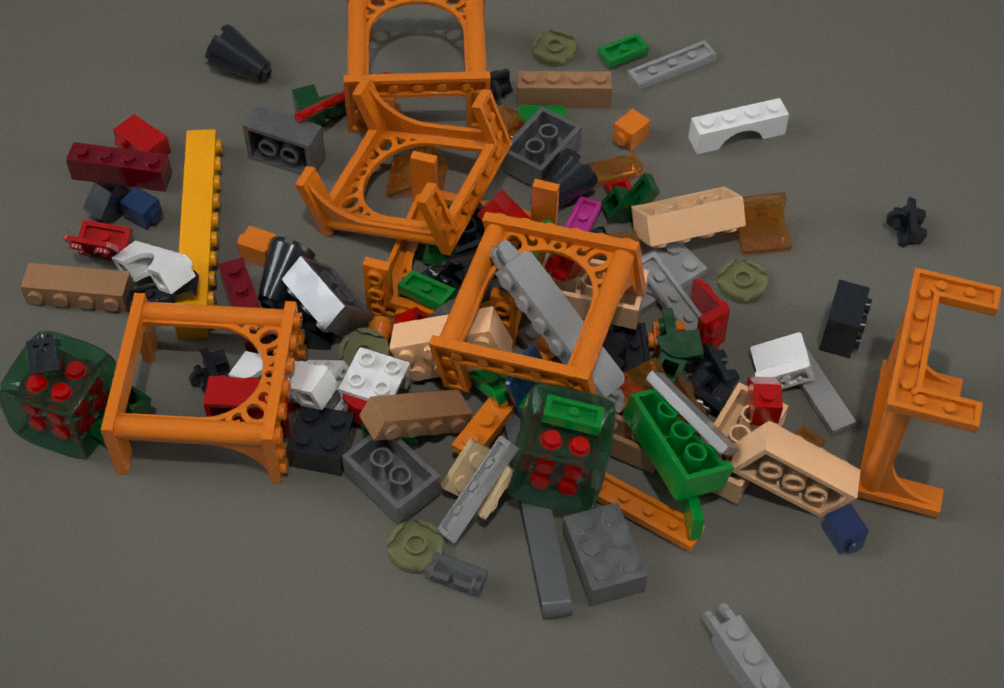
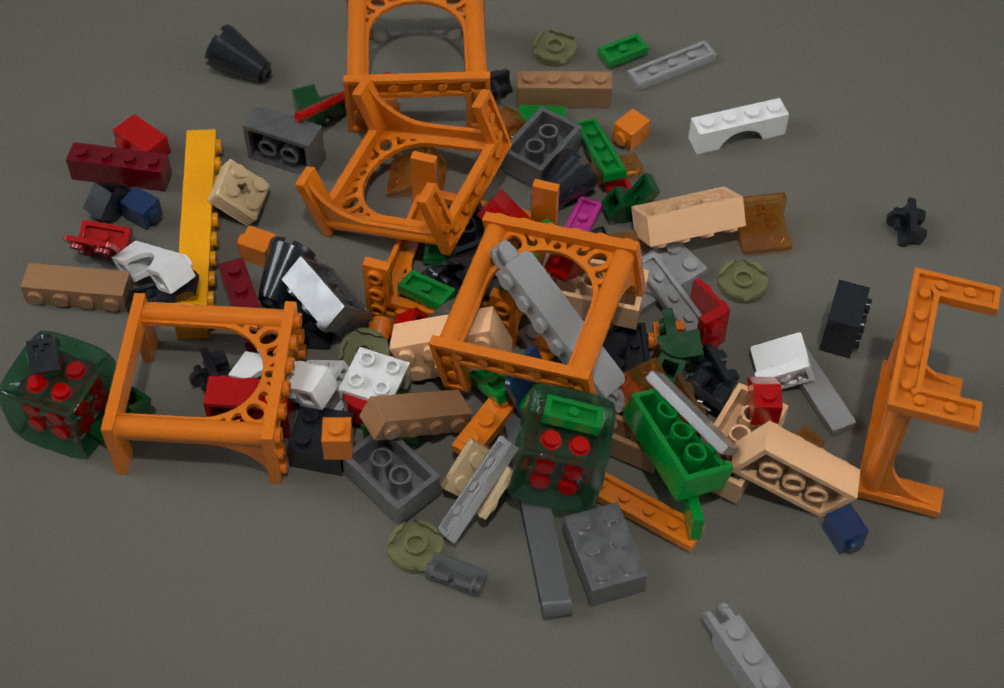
(239, 192): none -> tan brick
(337, 438): none -> orange brick
(601, 151): none -> green tile

